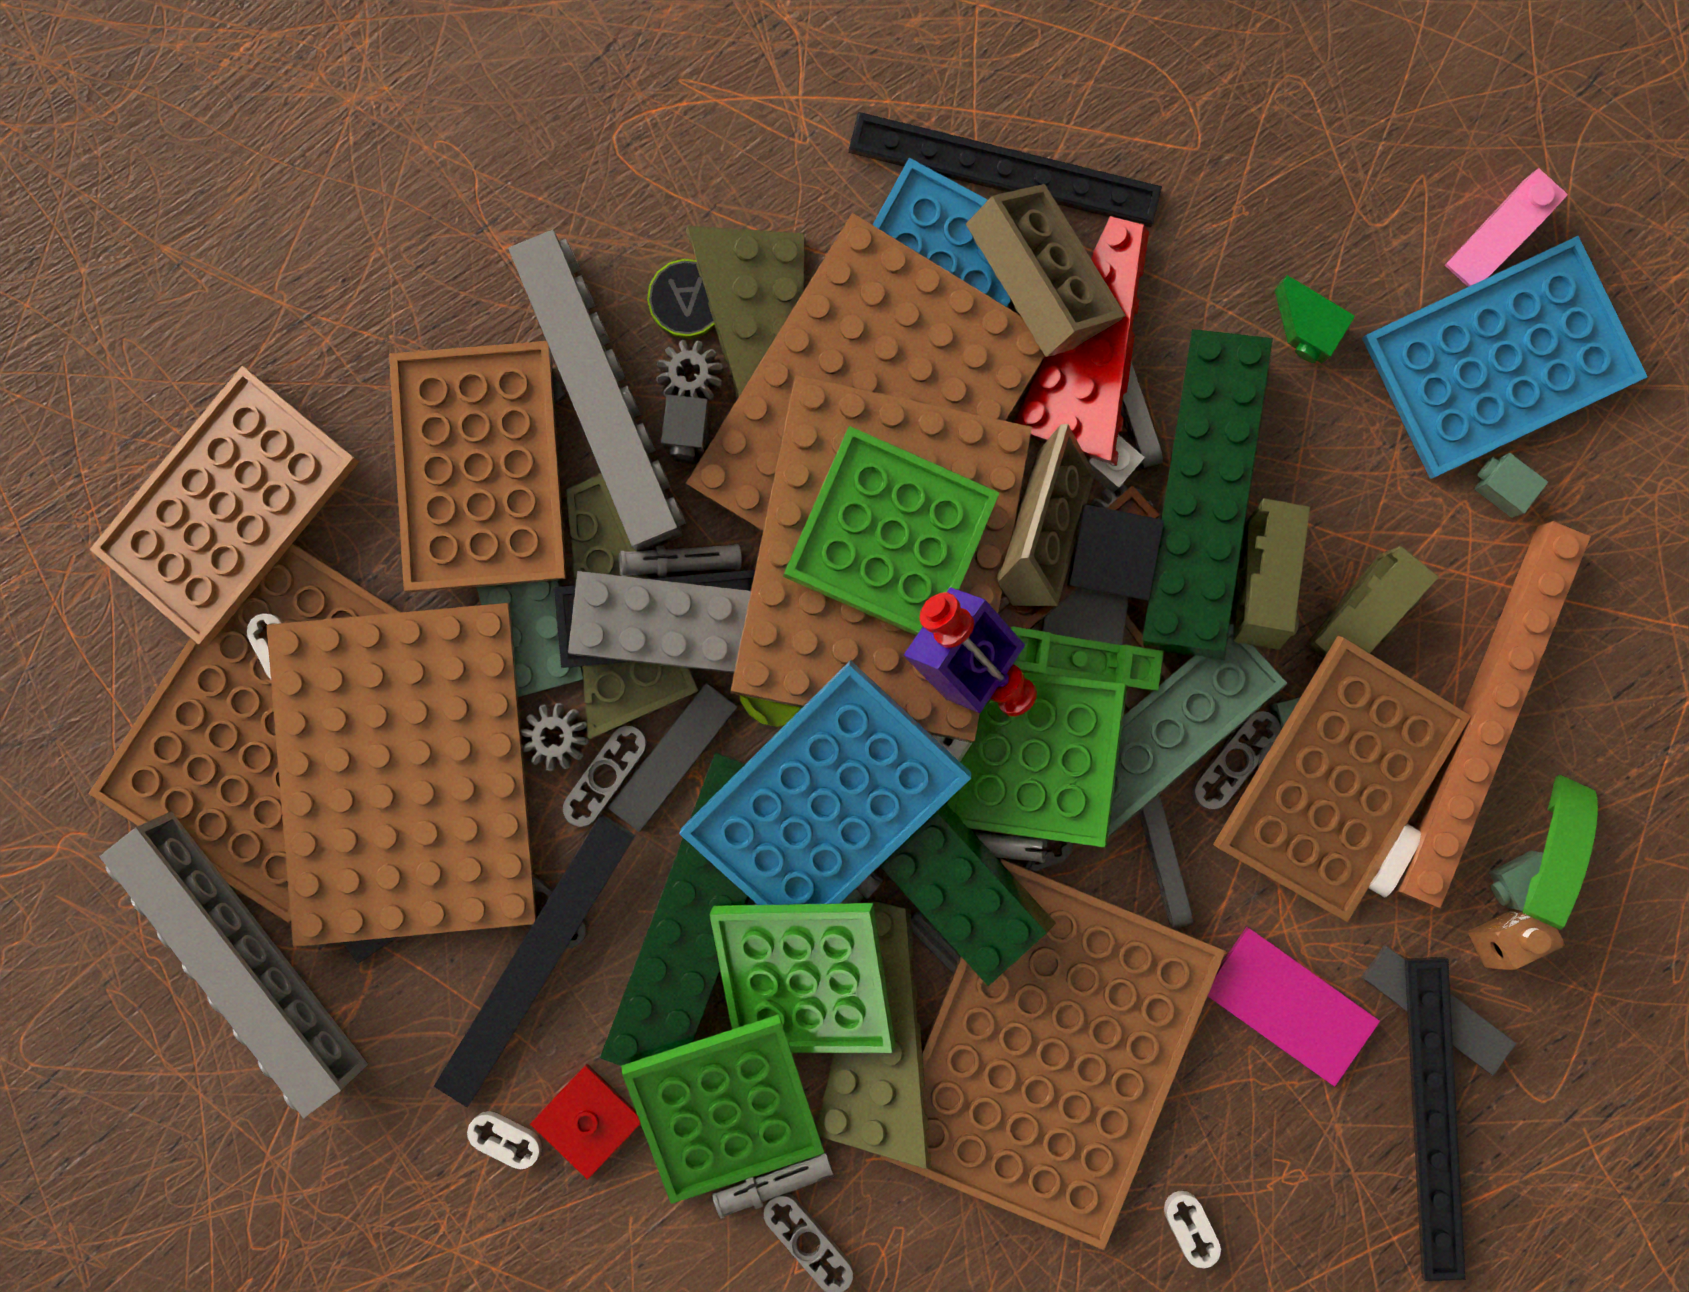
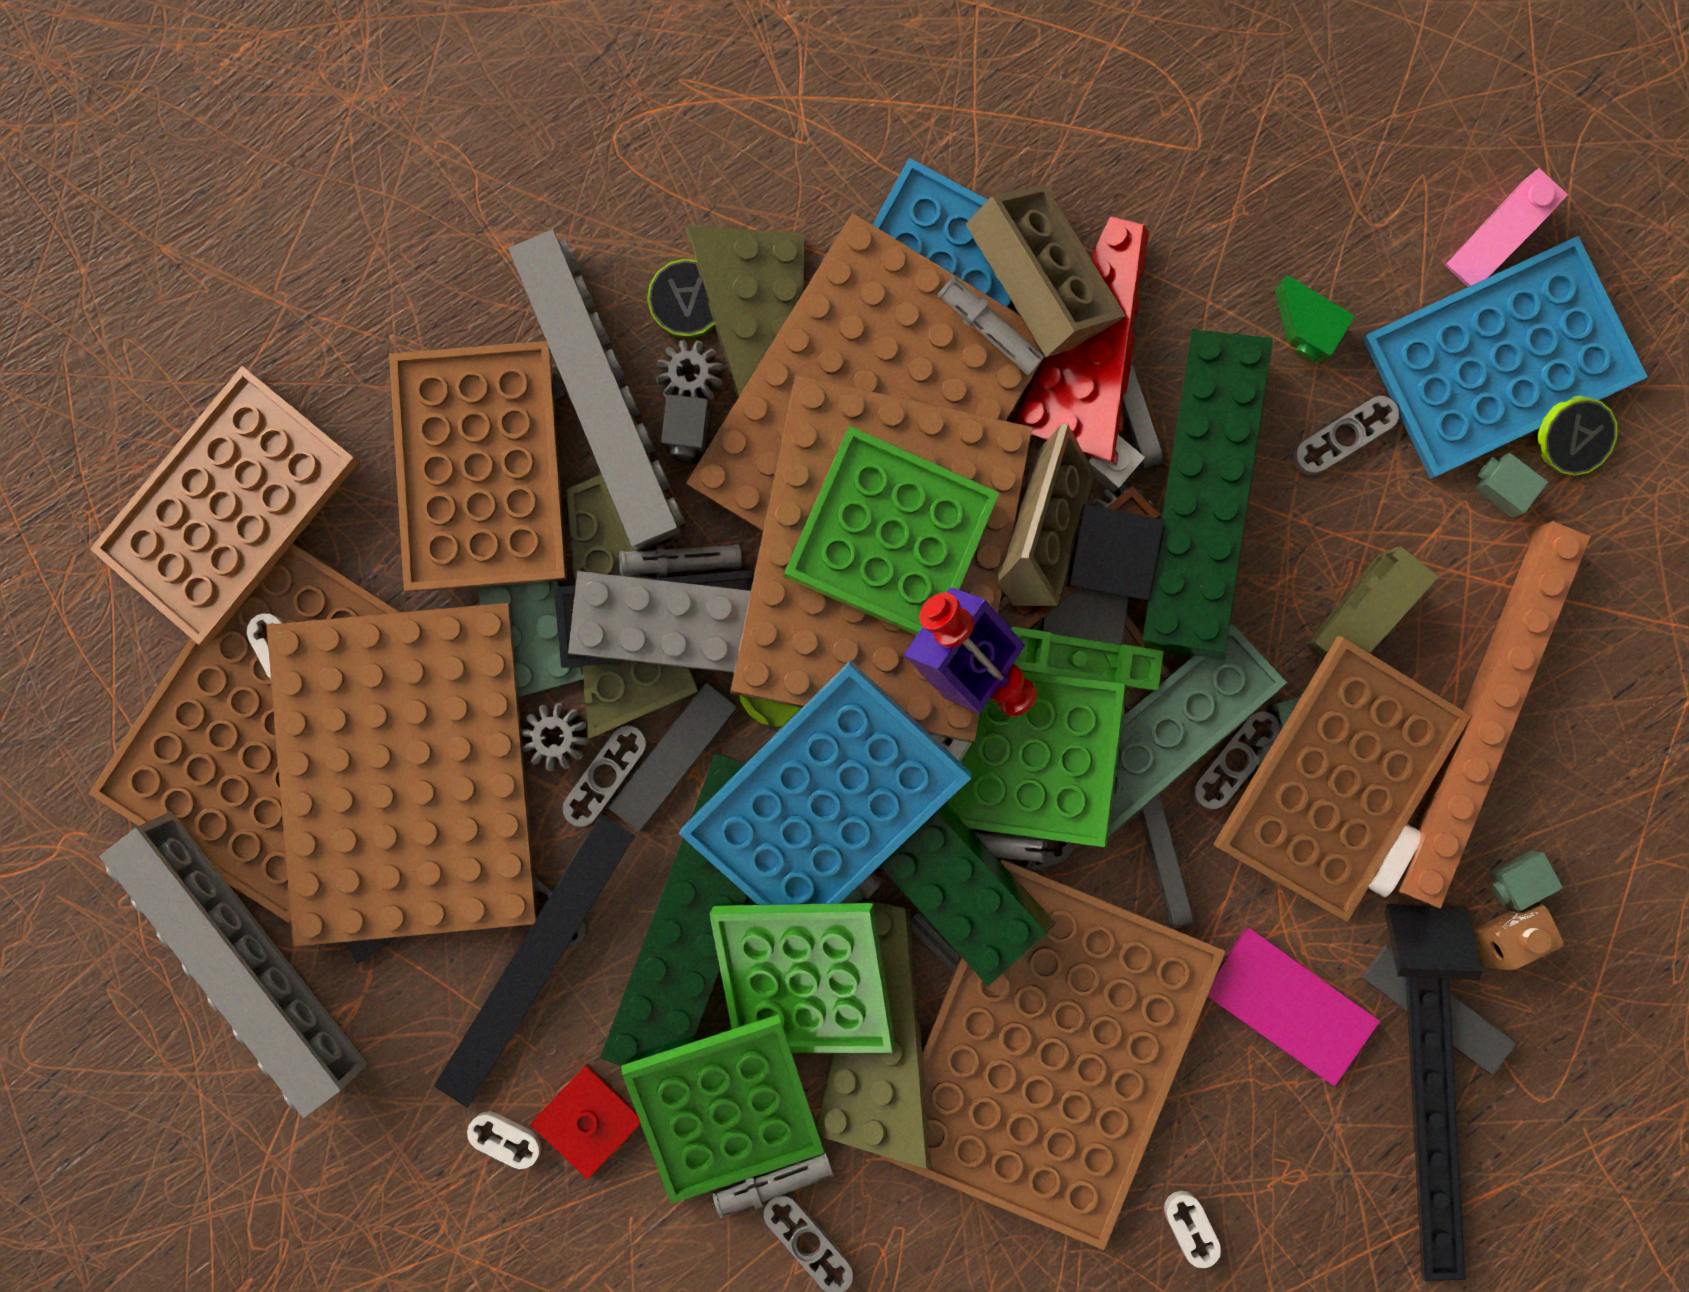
(989, 324): none -> light grey pin
(1005, 168): black tile -> none
(1270, 574): olive wedge -> none
(1363, 412): none -> light grey beam
(1433, 942): none -> black tile
(1566, 853): bright green slope -> none
(1577, 435): none -> black tile

